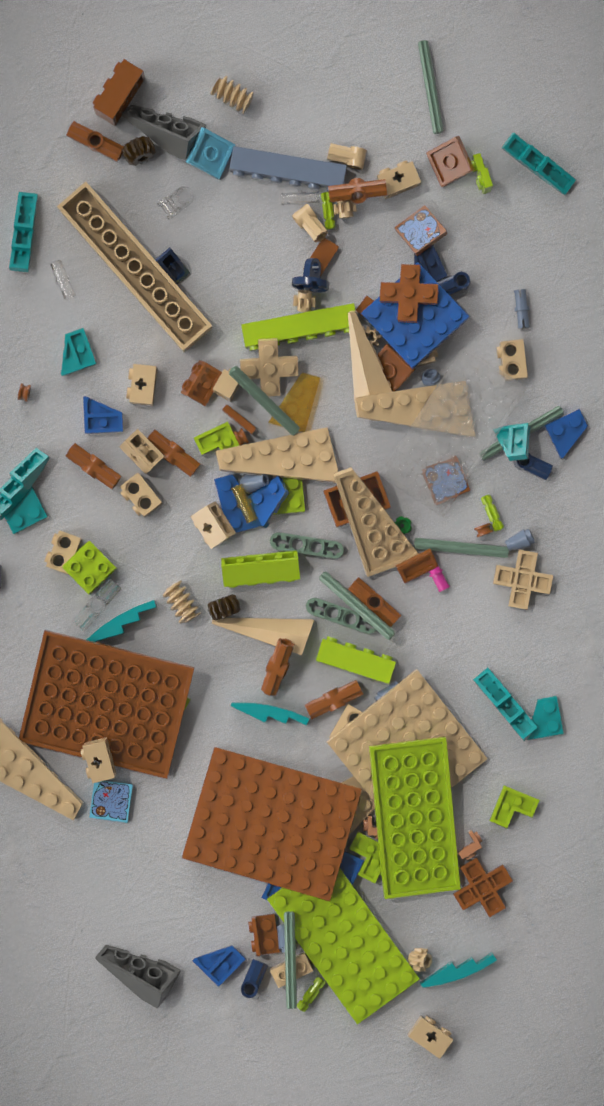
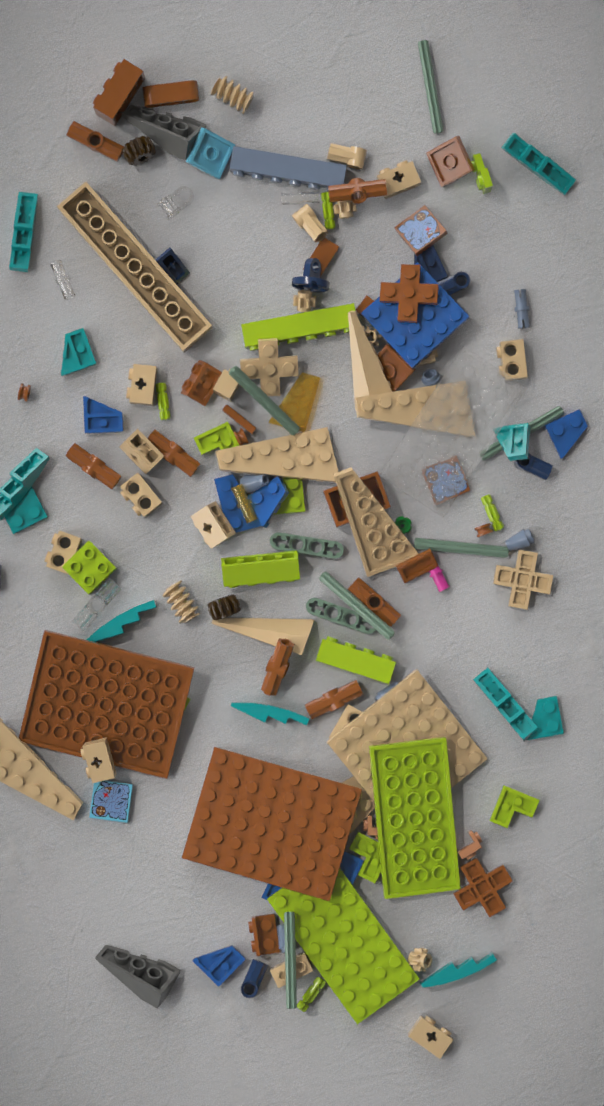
(163, 401): none -> lime axle
(170, 94): none -> dark orange beam

